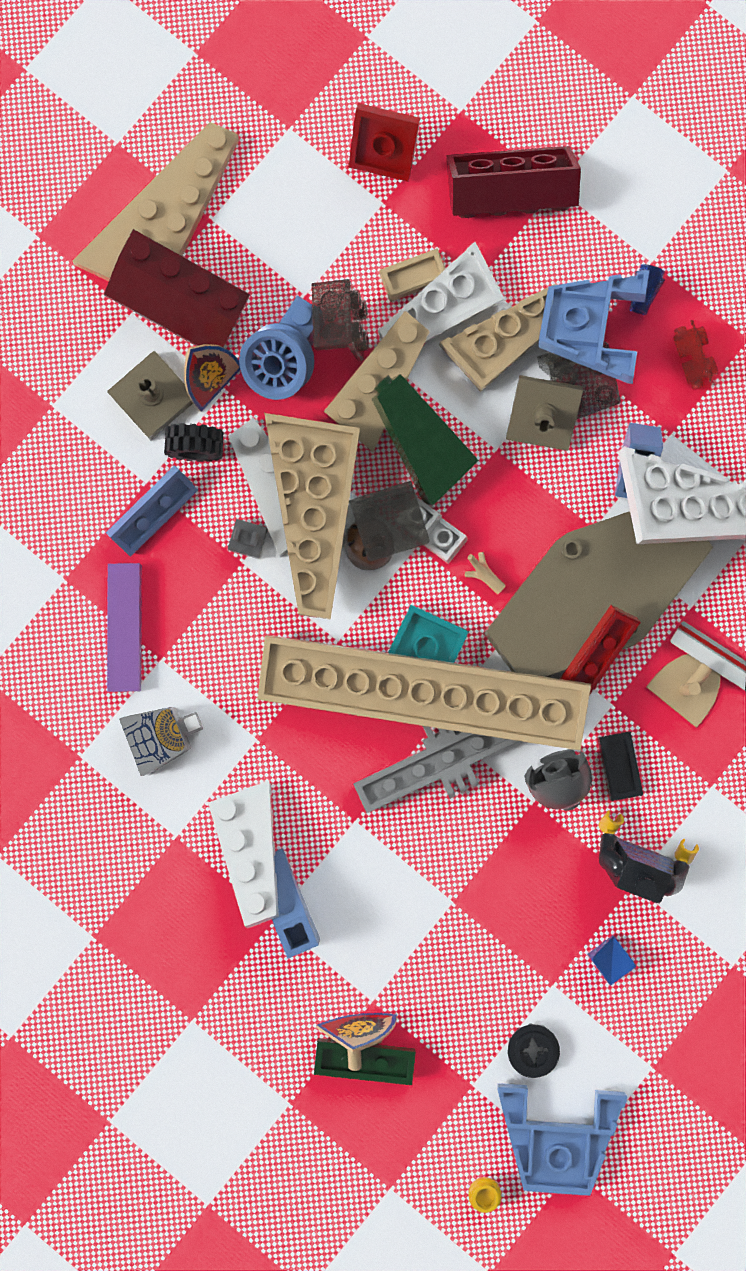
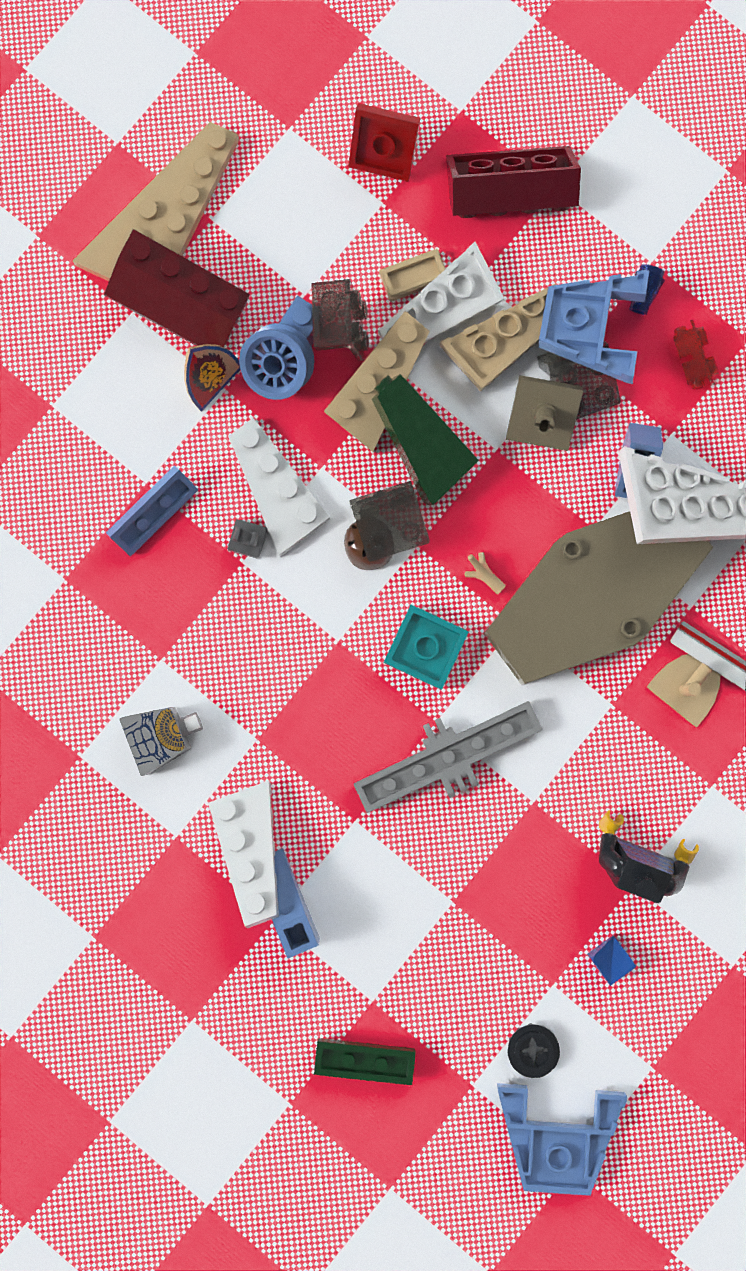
(124, 627): medium lavender tile -> none
(151, 395): dark tan tile -> none
(193, 442): black tyre -> none
(314, 487): tan wing -> none
(358, 1033): shield -> none
(424, 692): tan plate -> none
(444, 538): white slope -> none
(484, 1194): yellow plate -> none
(560, 780): dark grey cylinder -> none
(602, 647): red tile -> none
(620, 766): black tile -> none

